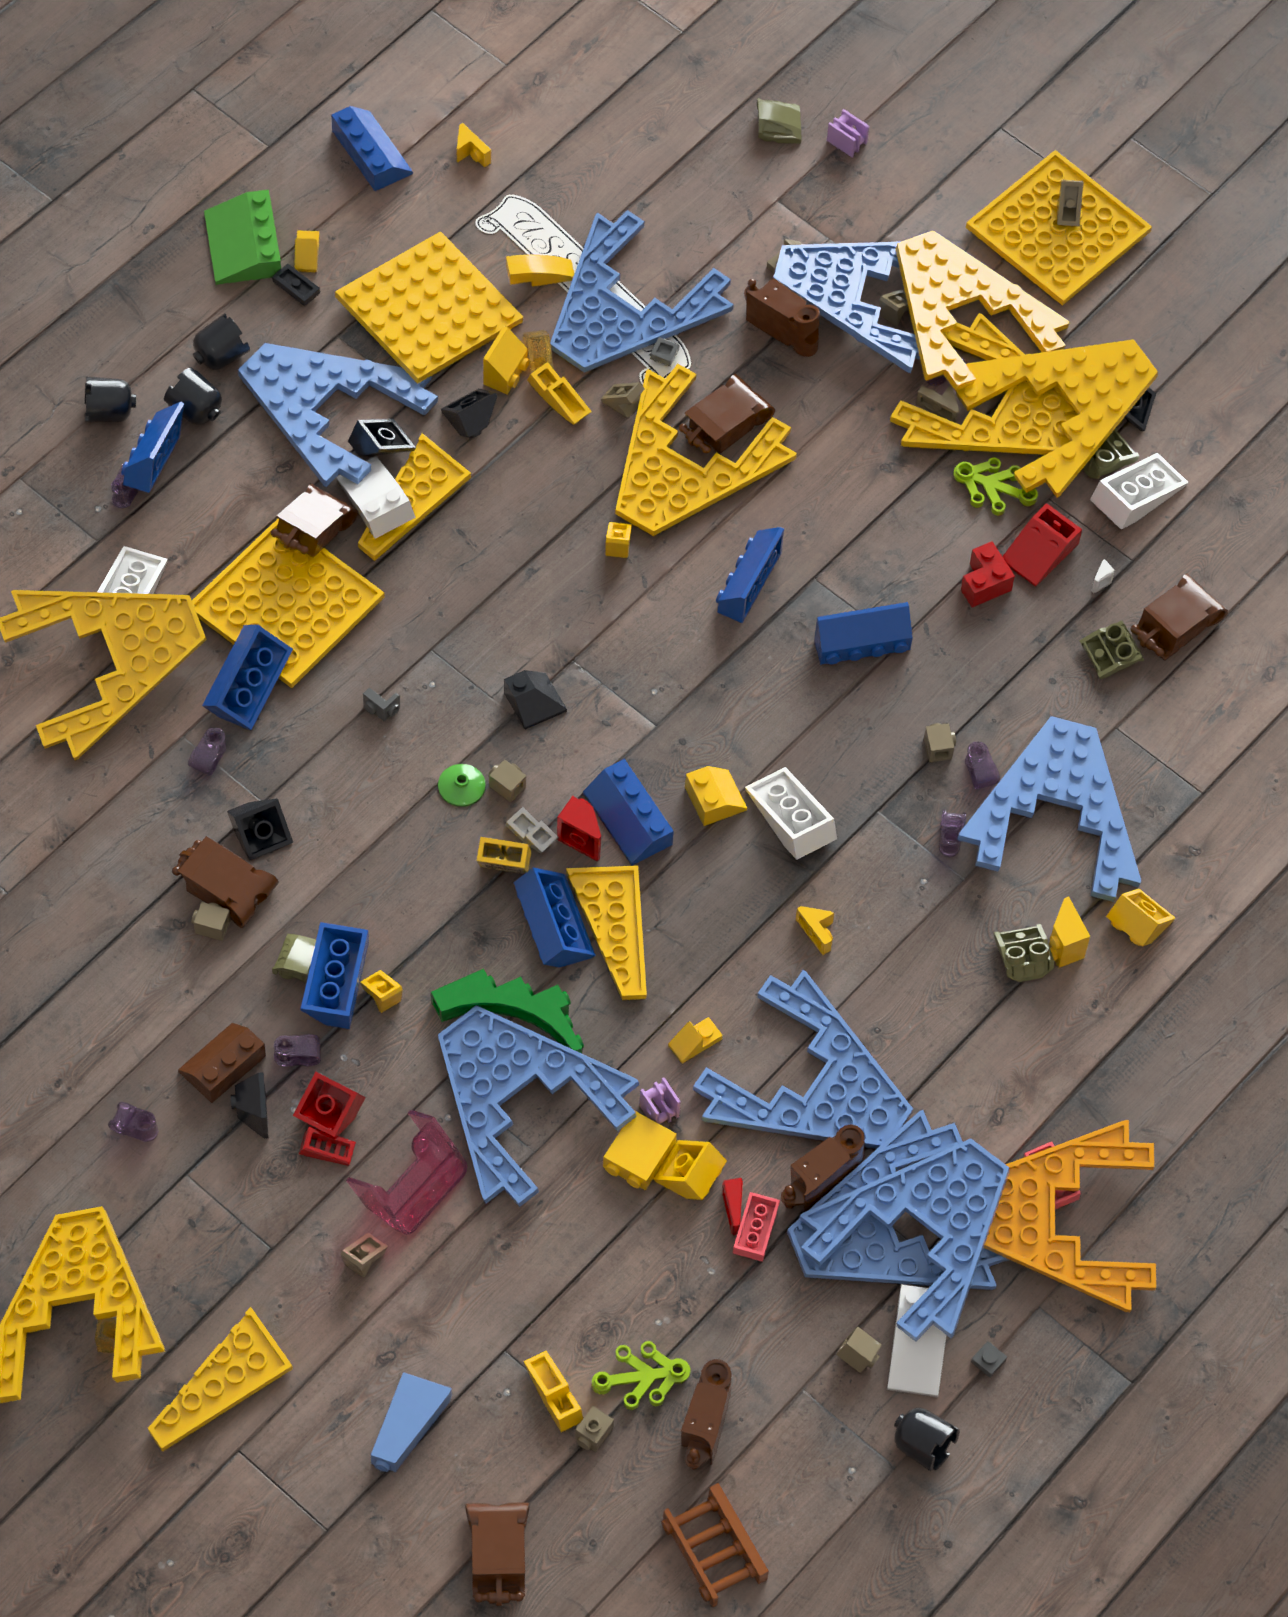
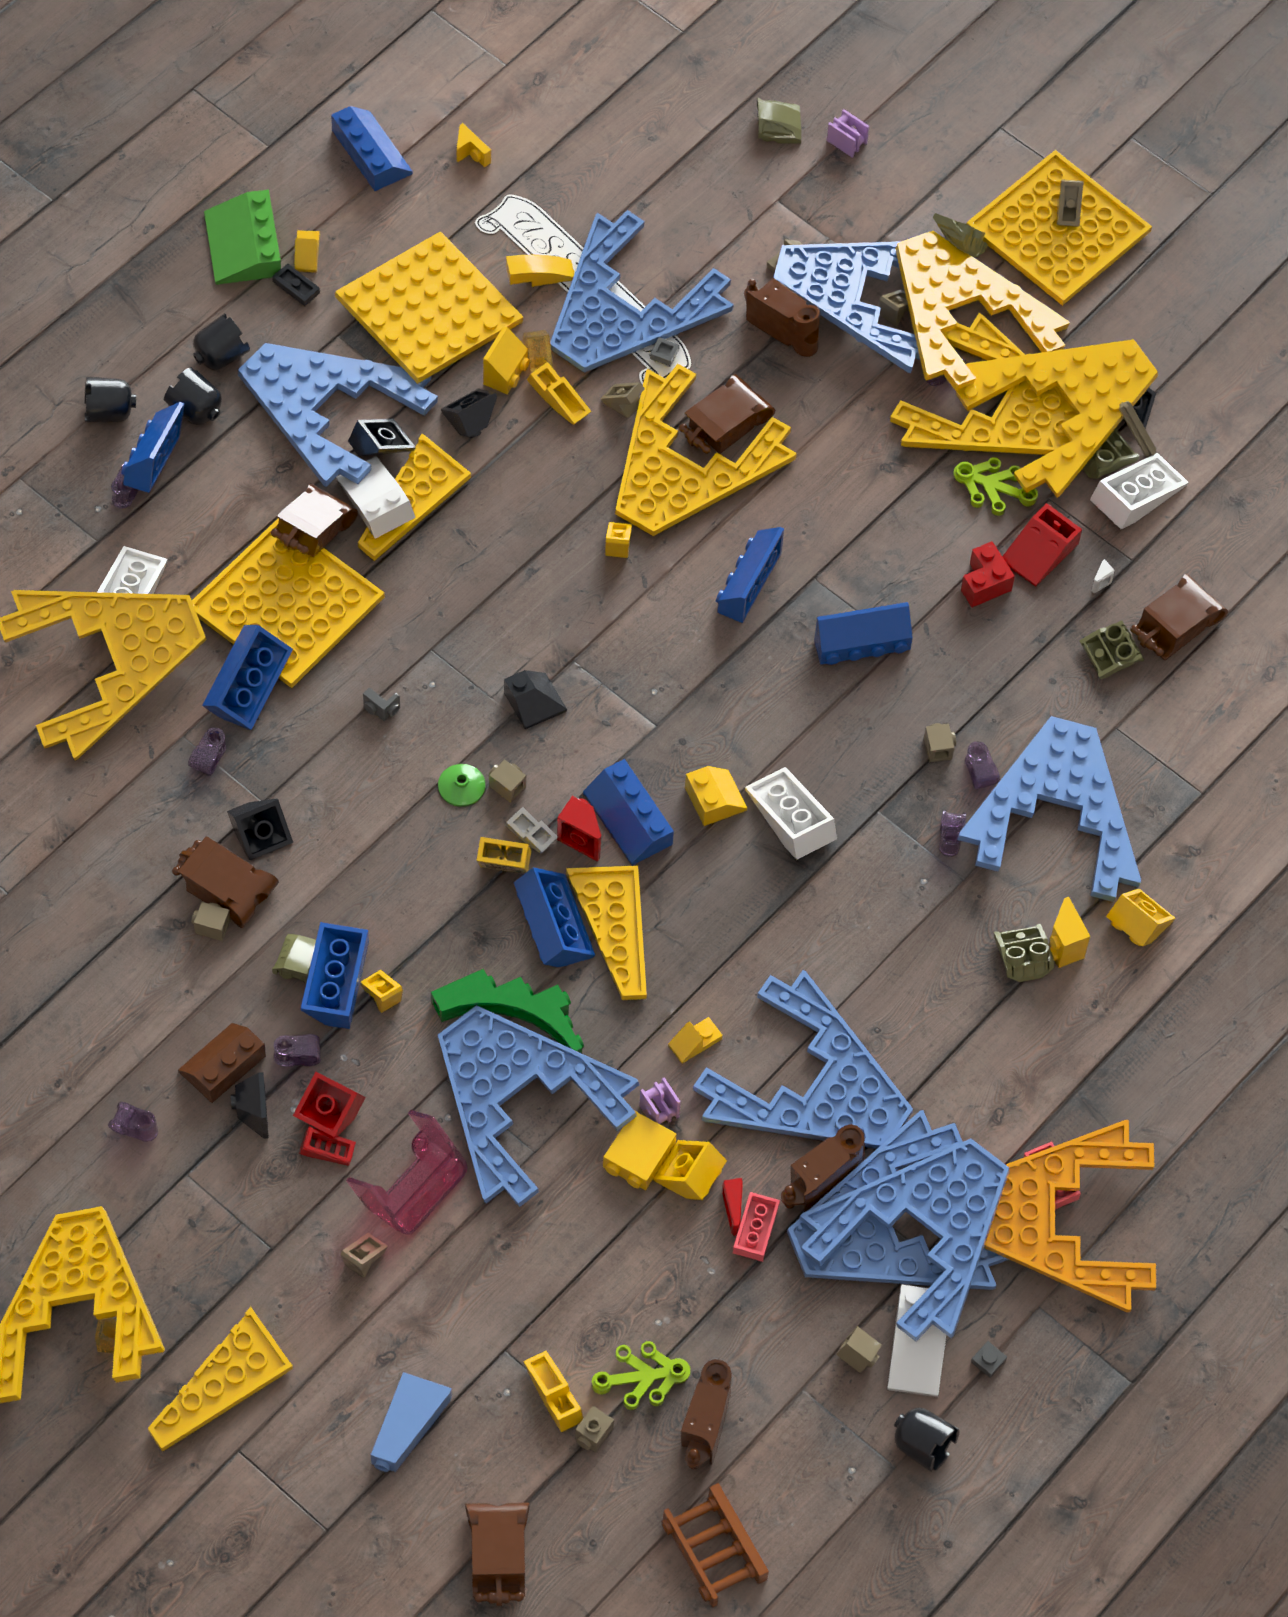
(814, 924): yellow slope -> none
(943, 406): dark tan slope -> none
(962, 235): none -> olive slope
(1137, 429): none -> dark tan axle

